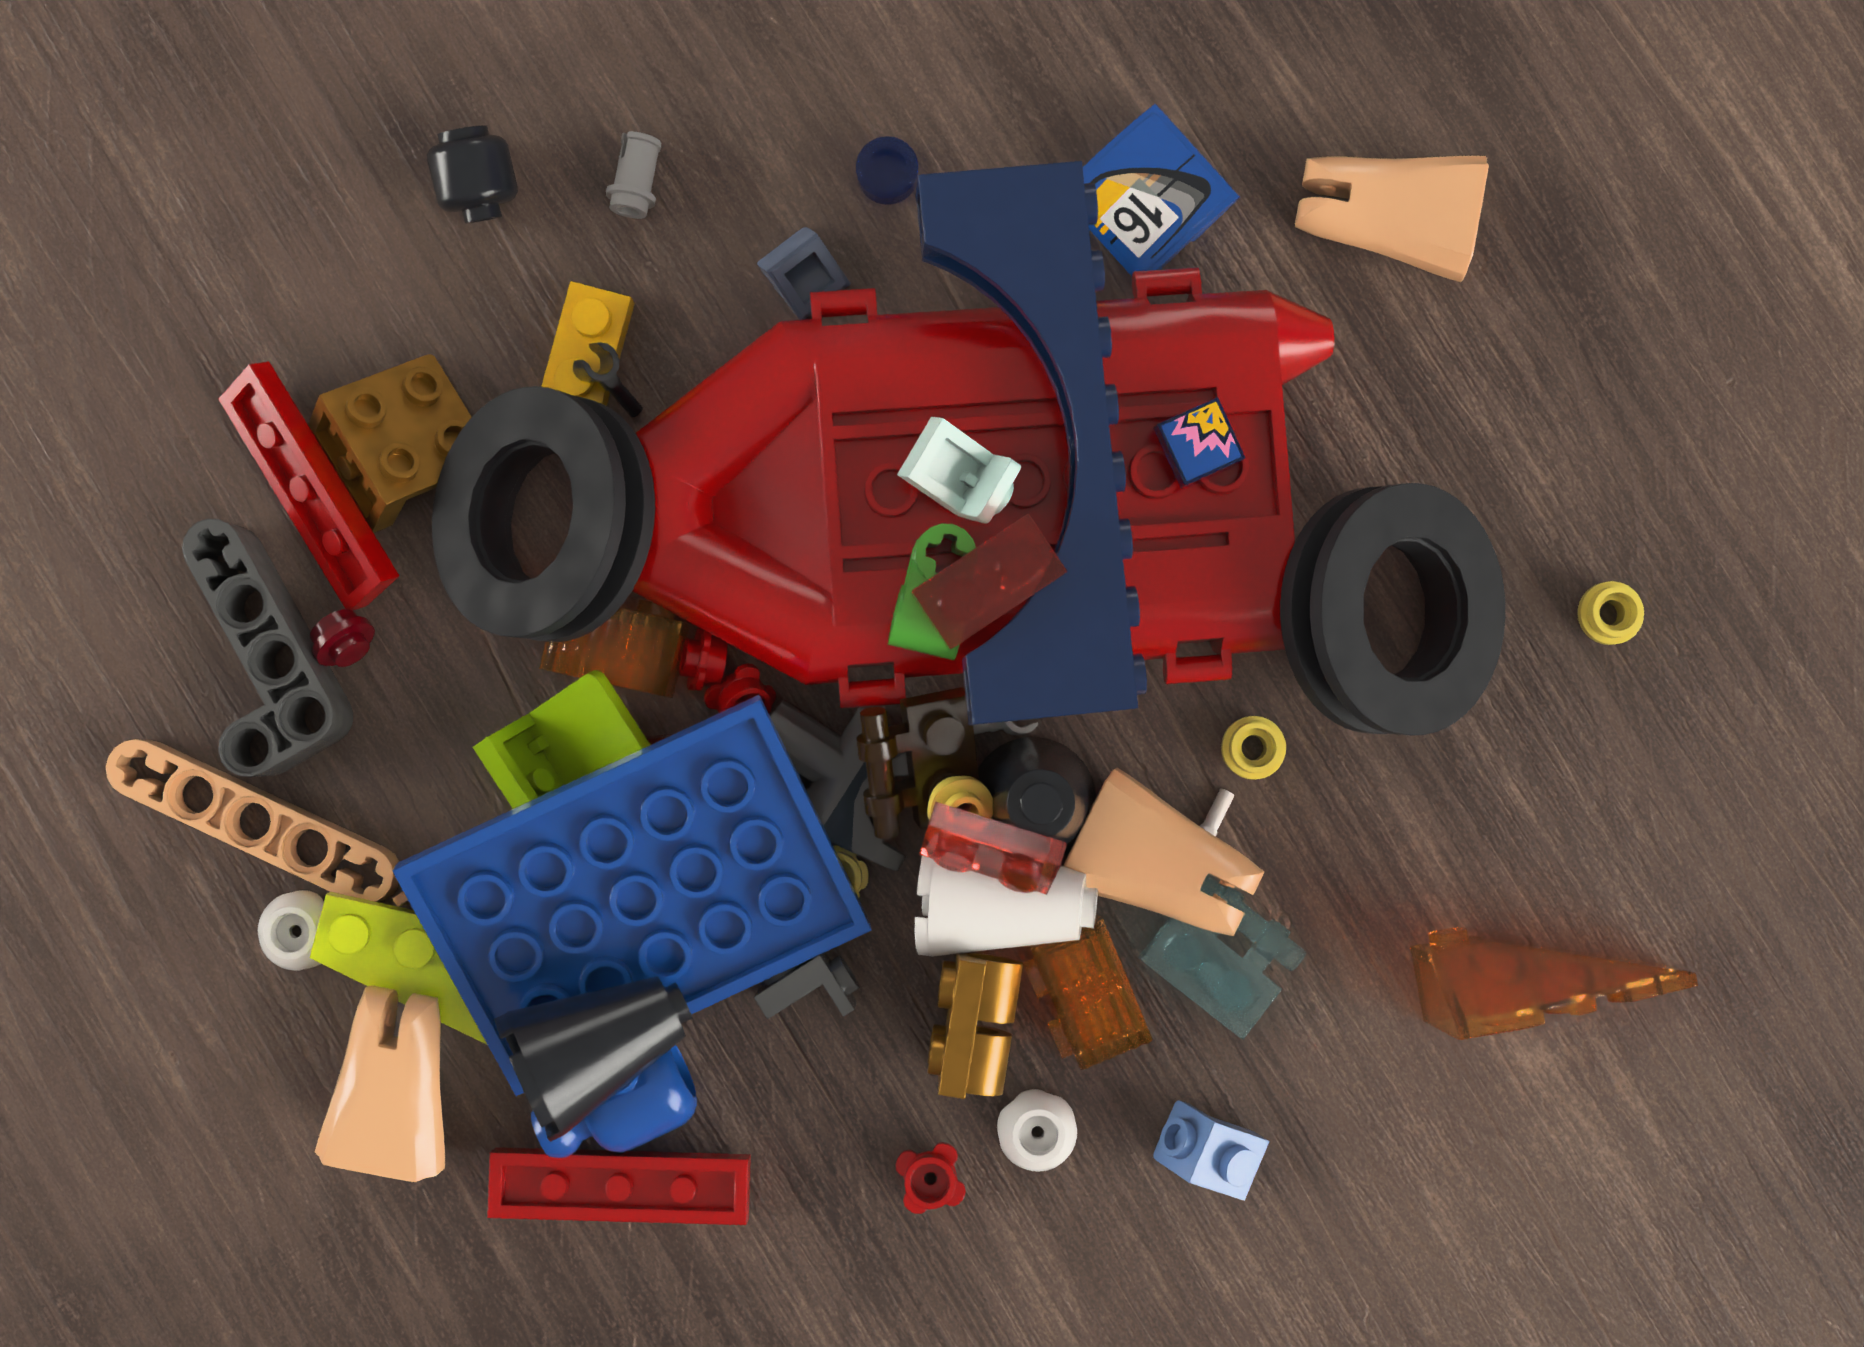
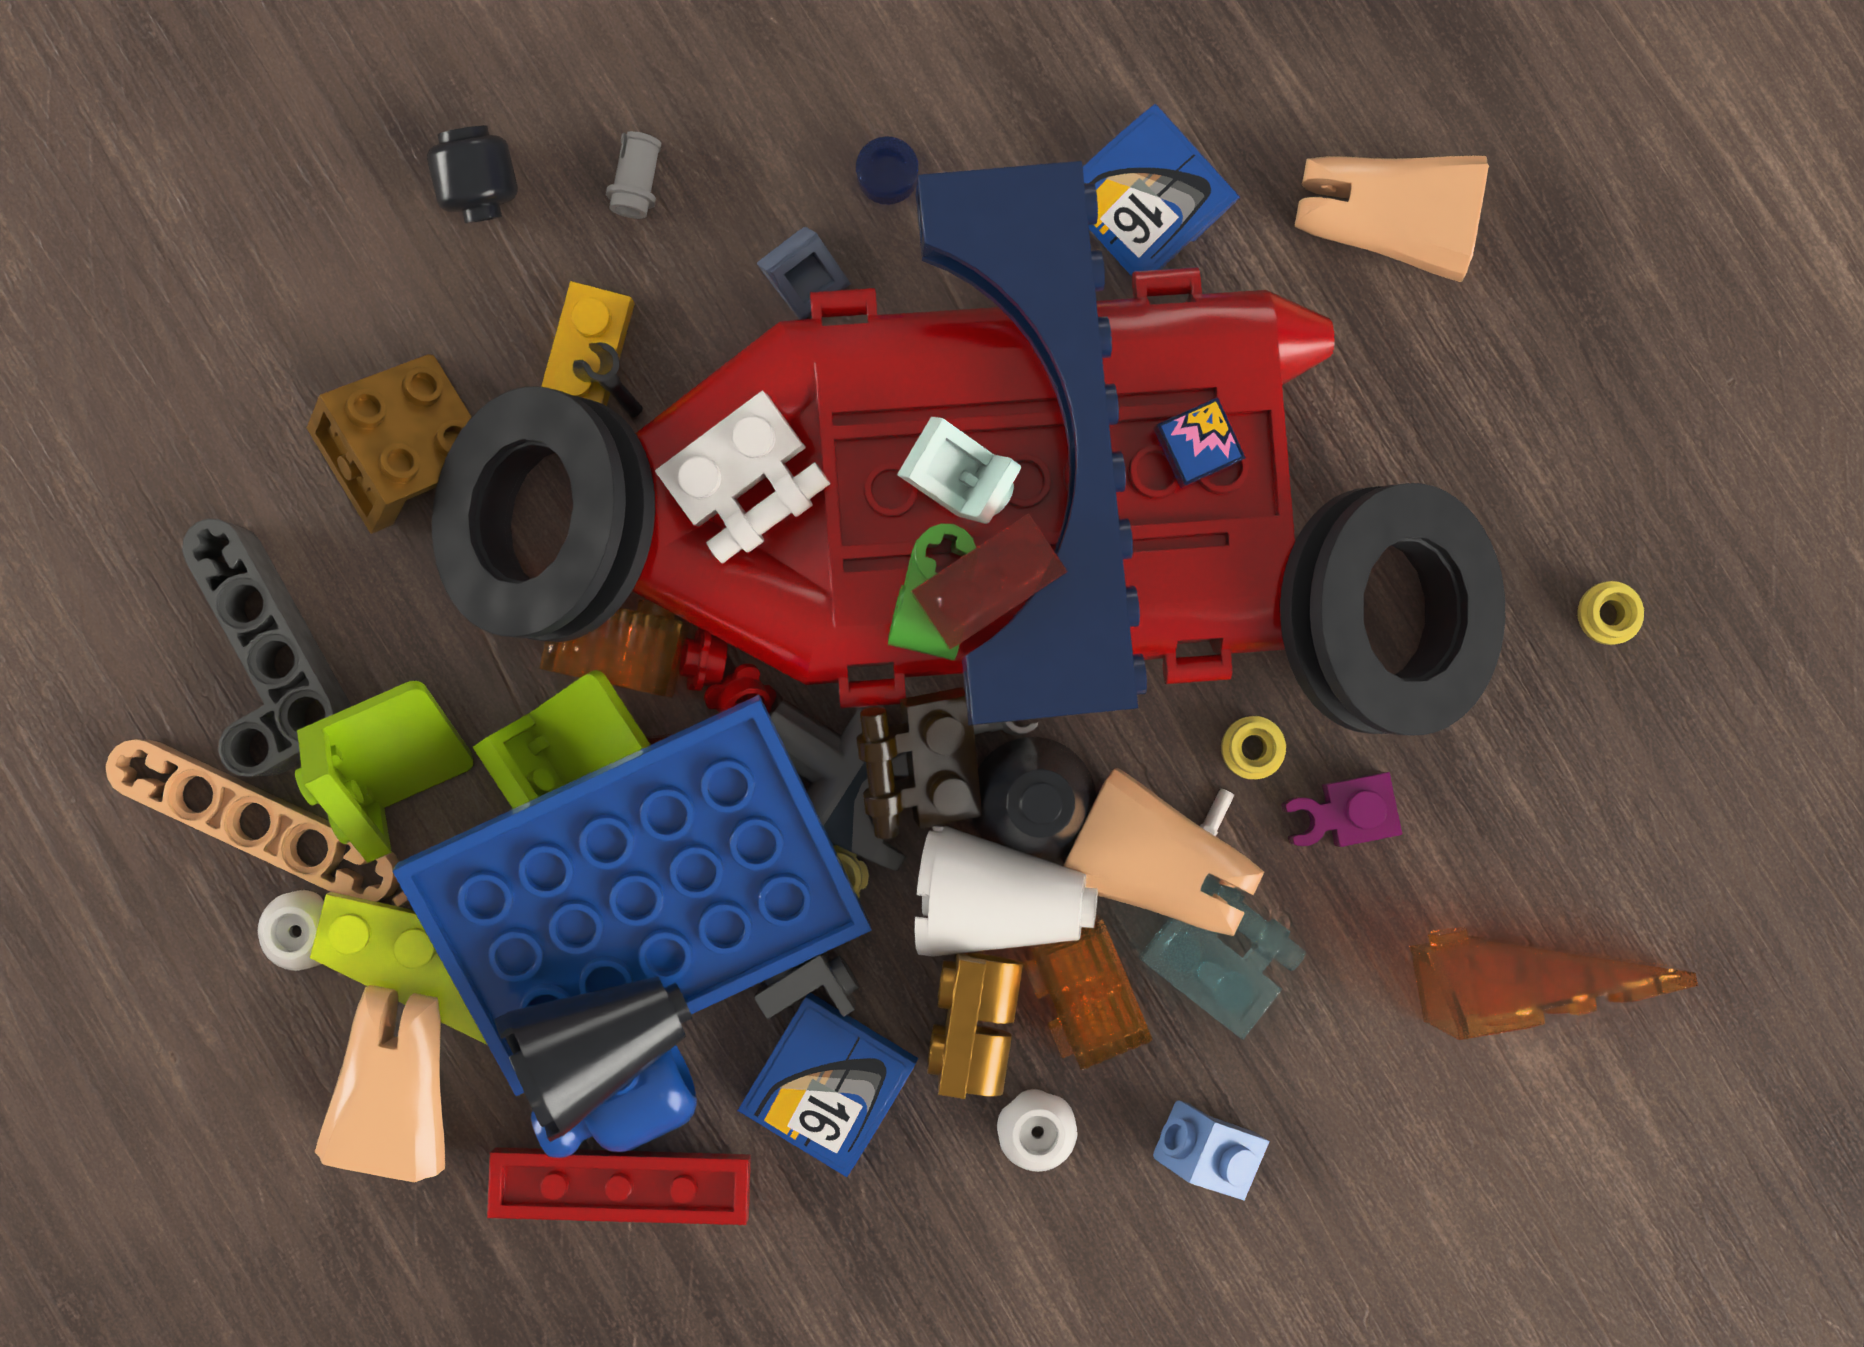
(308, 486): red plate -> none
(341, 638): dark red plate -> none
(376, 758): none -> lime bracket
(729, 462): none -> white plate
(828, 1084): none -> slope
(943, 1191): red plate -> none
(960, 790): light yellow plate -> none
(992, 848): clear red plate -> none
(1353, 809): none -> magenta plate

